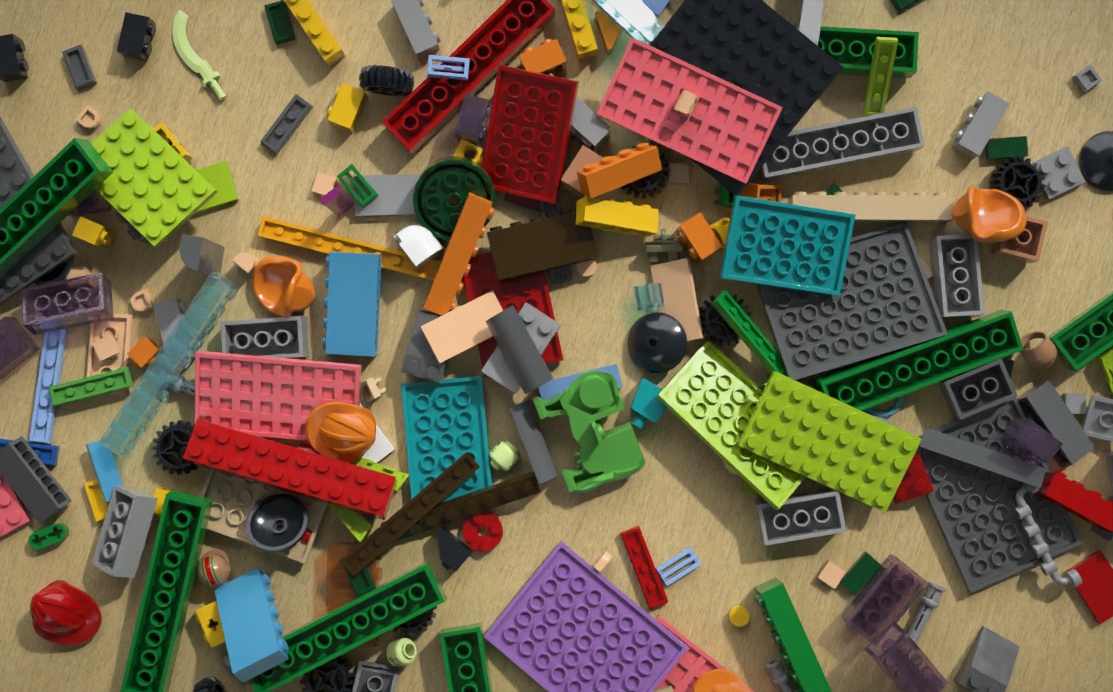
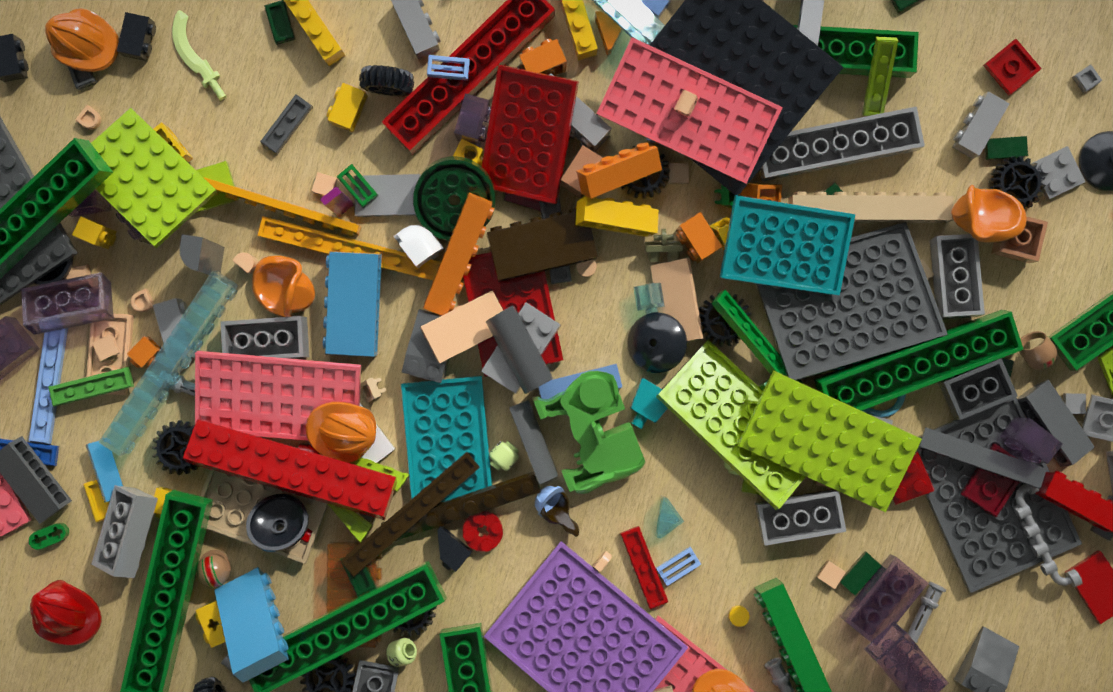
(82, 40): none -> orange piece
(289, 209): none -> light orange plate
(554, 508): none -> piece
(667, 519): none -> clear light blue slope
(989, 489): none -> dark red tile
(1012, 67): none -> red plate

